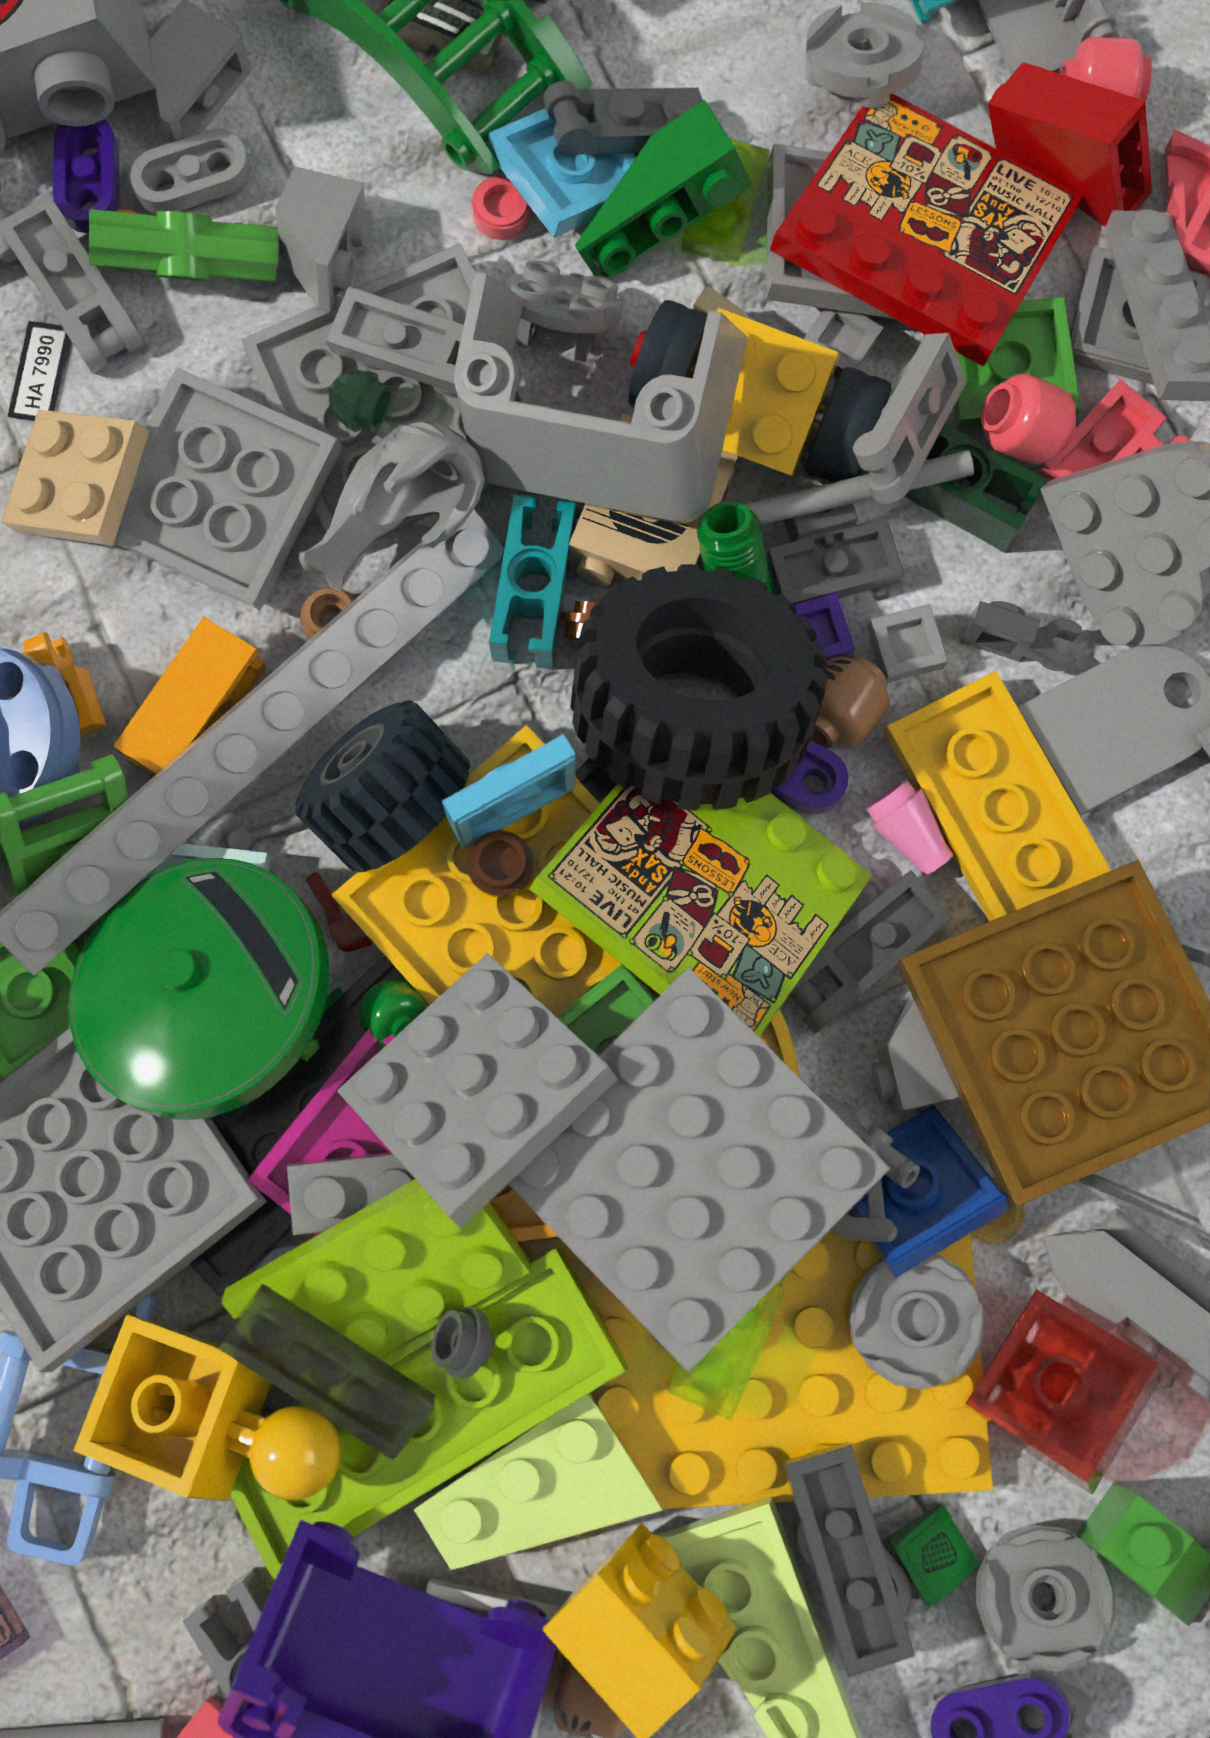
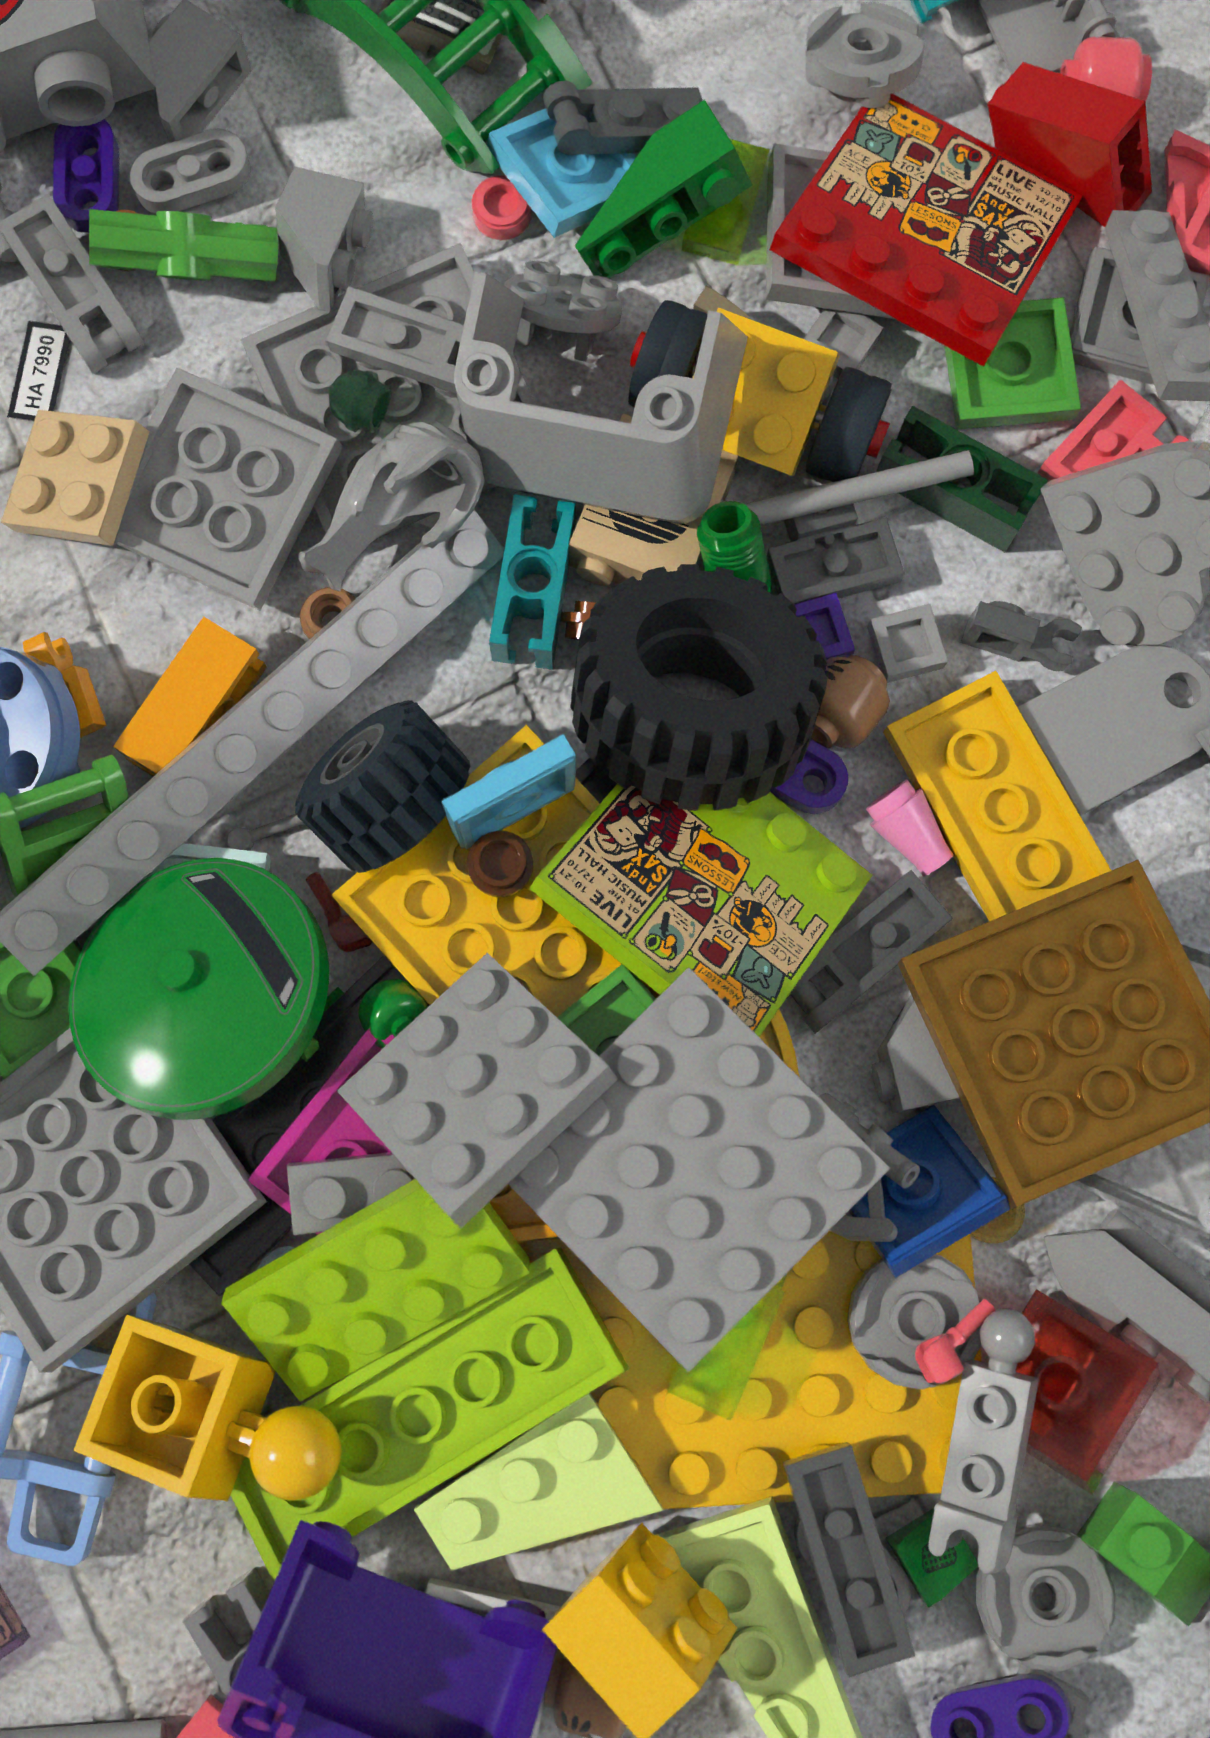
(327, 1372): clear smoke plate -> none
(462, 1342): dark grey plate -> none
(911, 419): light grey plate -> none
(938, 1355): none -> coral hand
(988, 1445): none -> light grey plate
(1028, 419): coral head -> none

